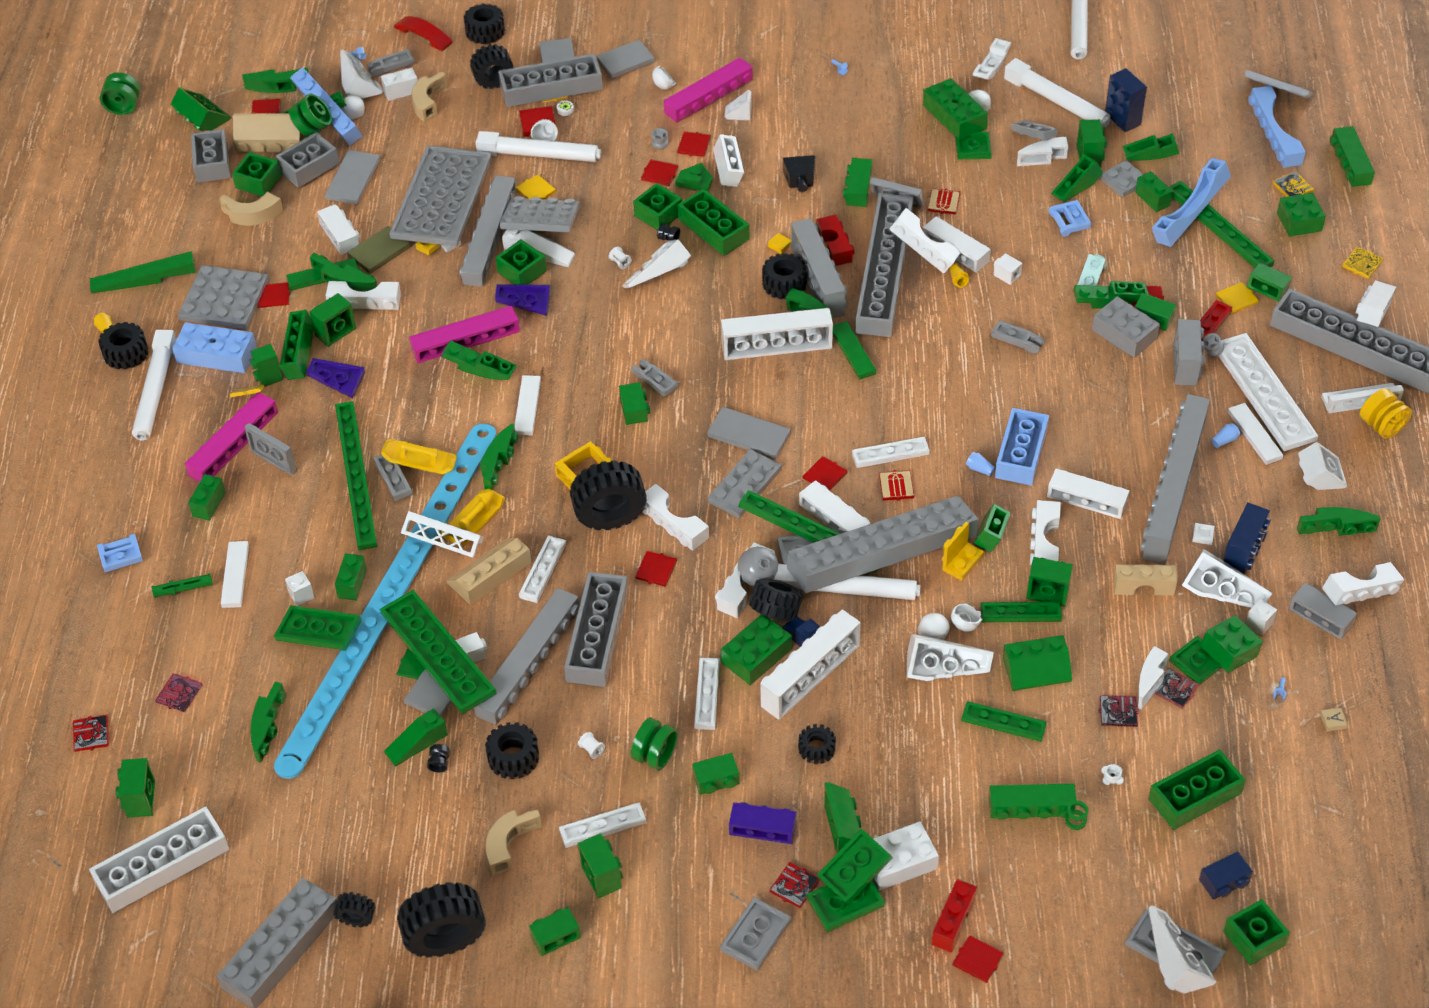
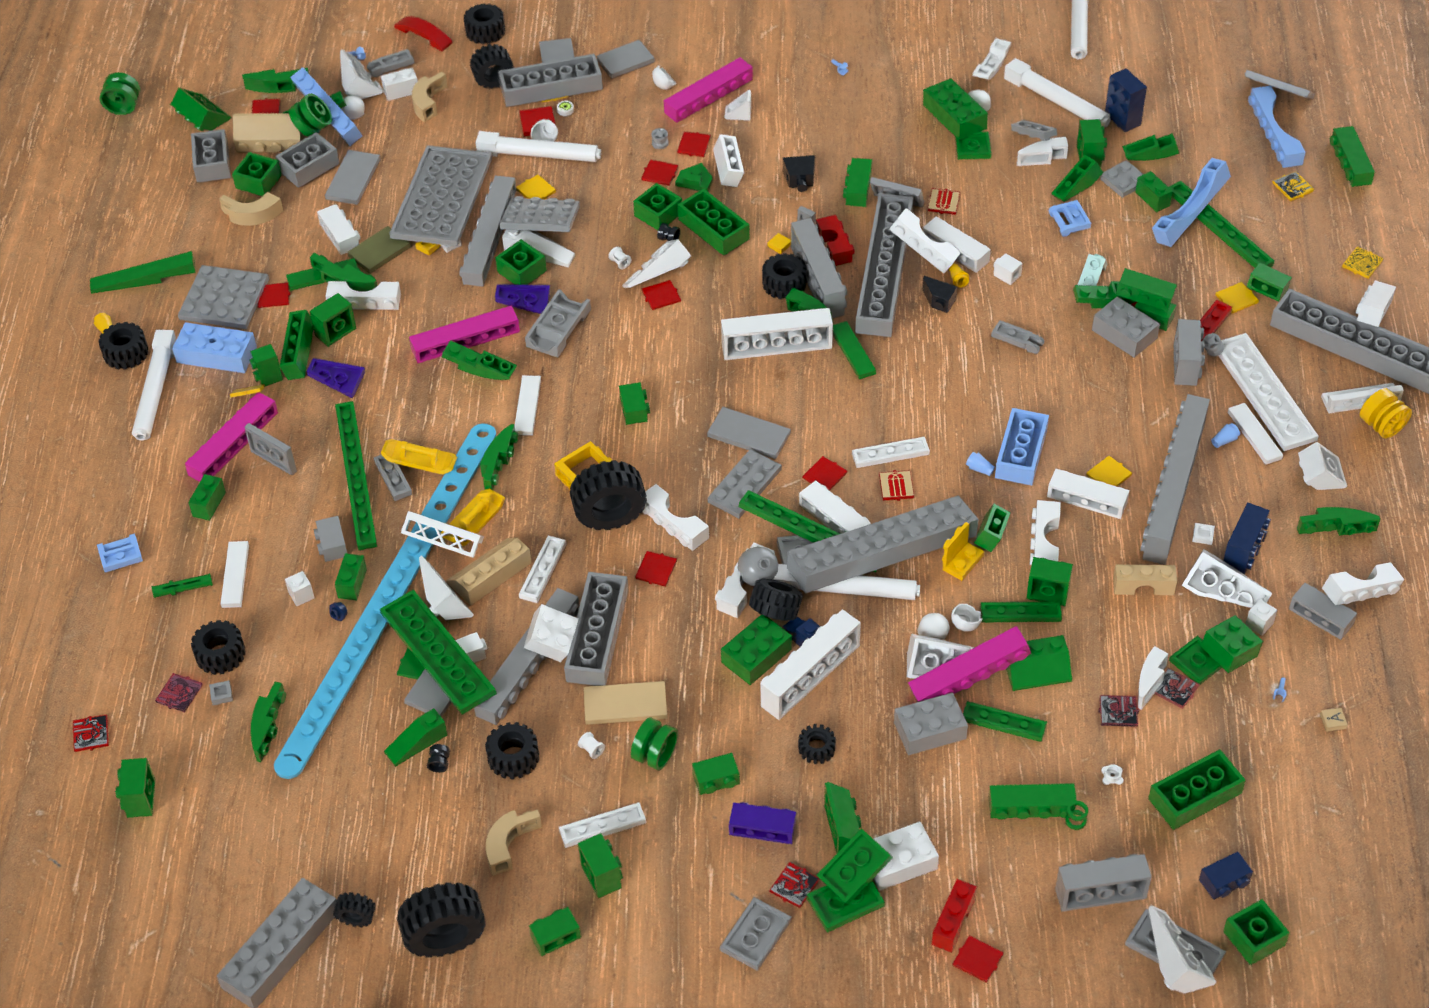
(159, 859): white brick -> none
(220, 659): none -> black tyre
(221, 692): none -> light grey plate
(318, 627): green plate -> none
(331, 538): none -> light grey brick
(338, 611): none -> dark blue plate
(441, 595): none -> white wedge
(551, 633): none -> white brick
(556, 324): none -> light grey piece
(625, 702): none -> tan tile
(655, 378): light grey hinge -> none
(661, 295): none -> red piece
(707, 693): white tile -> none
(804, 213): none -> light grey plate
(930, 723): none -> light grey brick
(939, 294): none -> black slope
(972, 666): none -> dark pink brick
(1103, 882): none -> light grey brick
(1109, 472): none -> yellow piece
(1146, 289): none -> green brick
(1301, 214): green brick -> none

